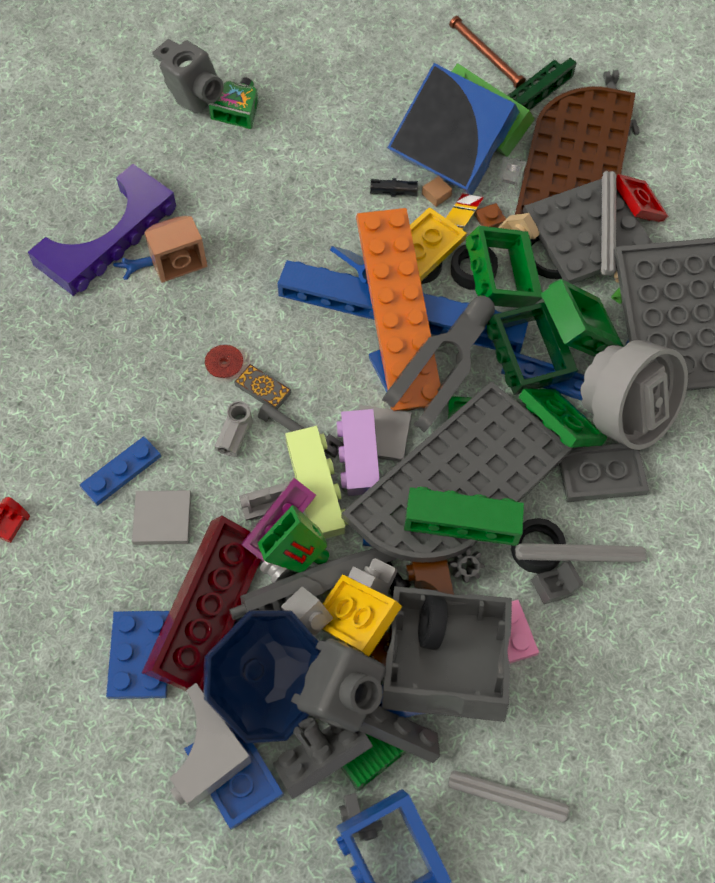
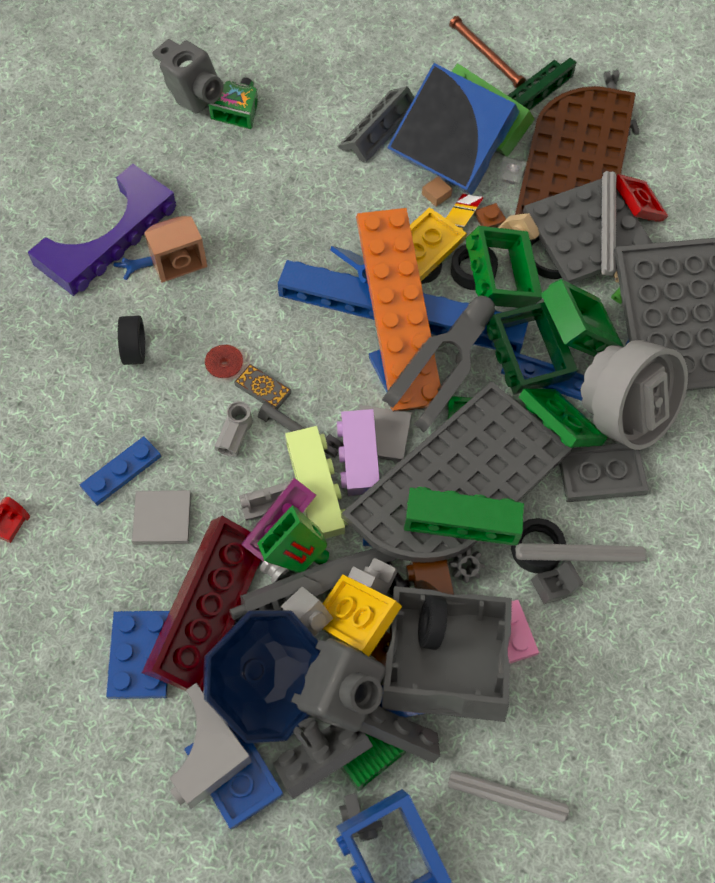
(131, 340): none -> black tyre
(378, 124): none -> dark grey fence
(393, 187): black pin -> none

